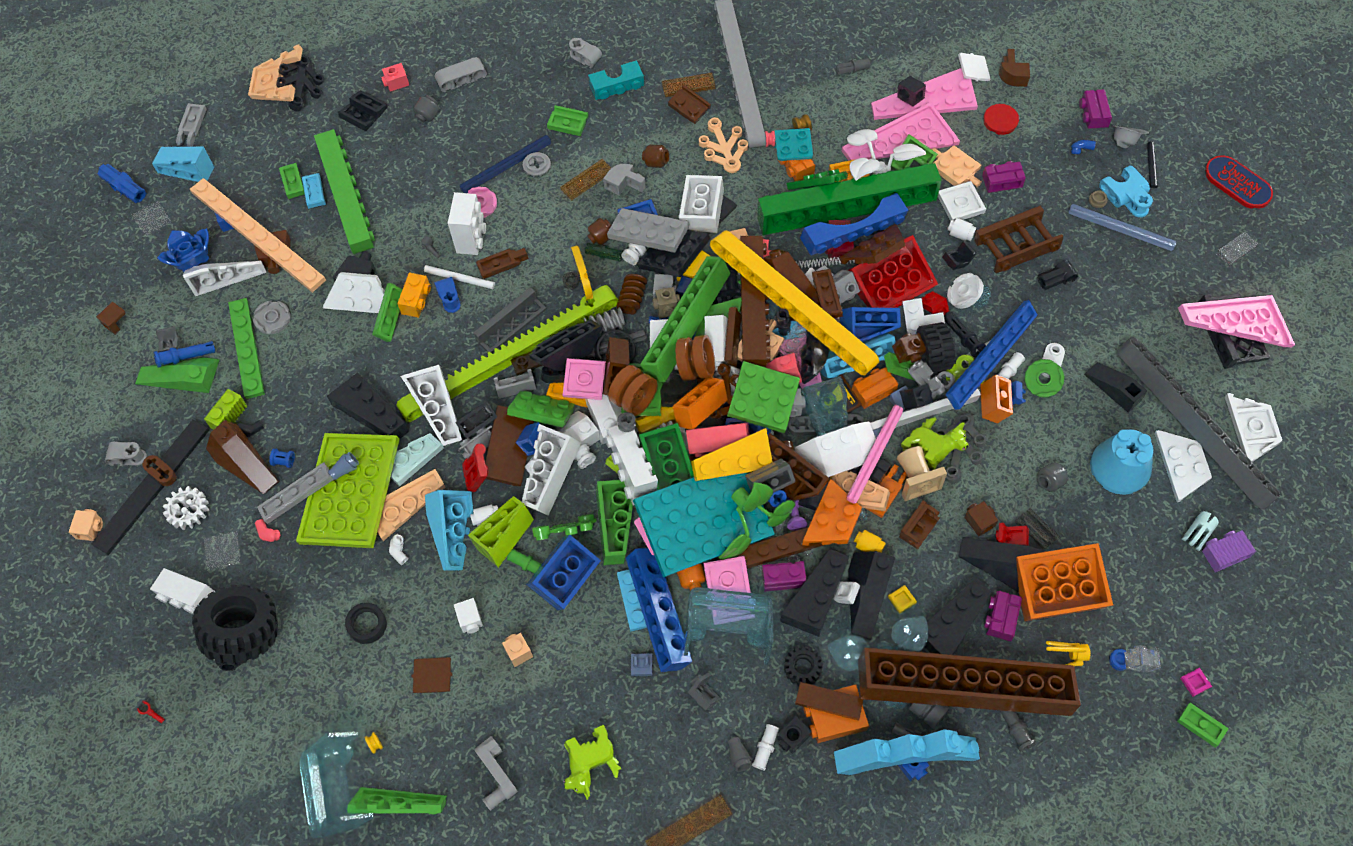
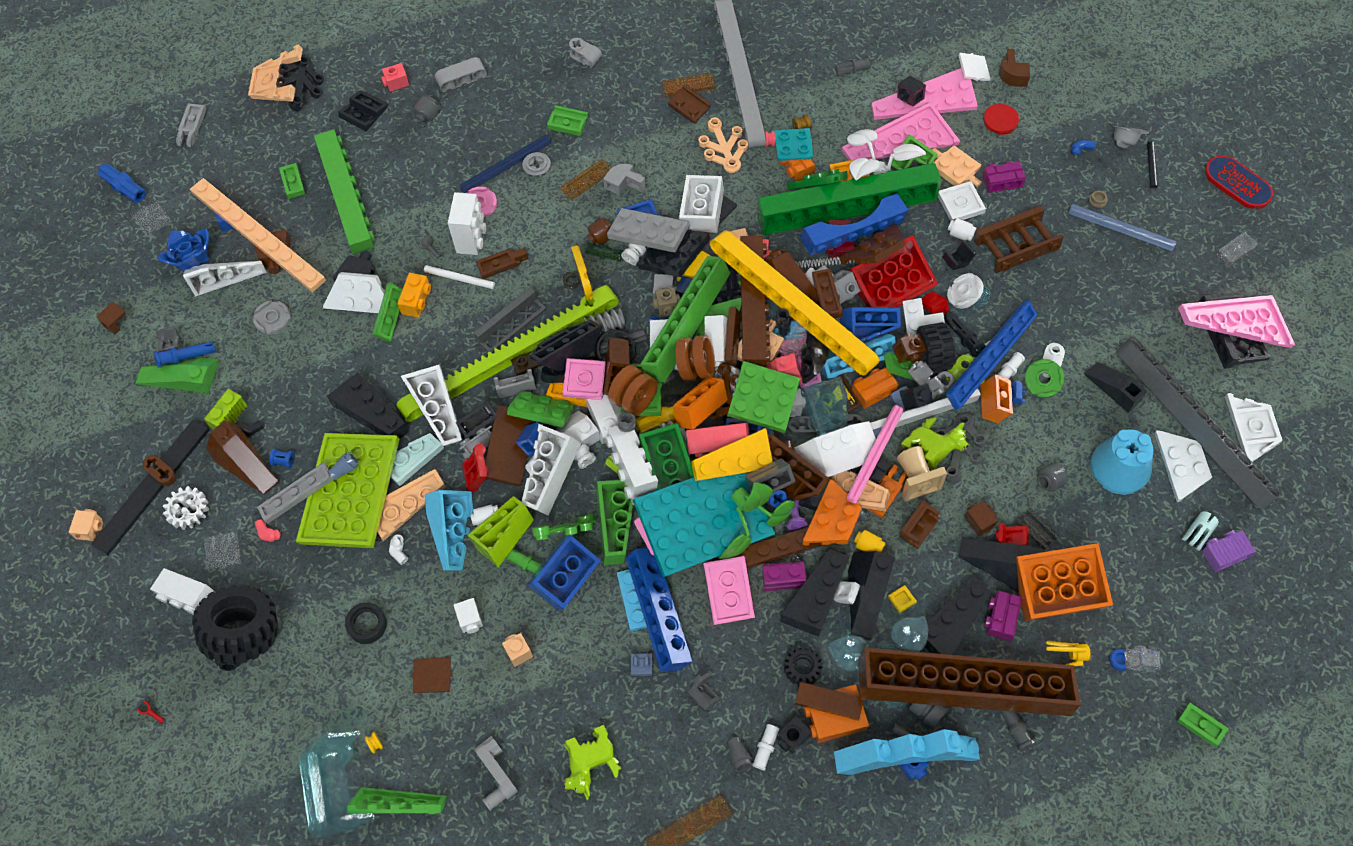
(124, 454): light grey piece -> none
(184, 163): medium azure wedge -> none
(246, 348): bright green plate -> none
(313, 190): medium azure plate -> none
(448, 294): blue piece -> none
(604, 86): teal arch -> none
(631, 293): reddish brown piece -> none
(655, 156): reddish brown head -> none
(692, 577): orange head -> none
(730, 613): clear light blue windscreen -> none
(1060, 274): black piece -> none
(1095, 109): magenta brick -> none
(1130, 193): medium azure piece -> none
(1196, 682): dark pink tile -> none

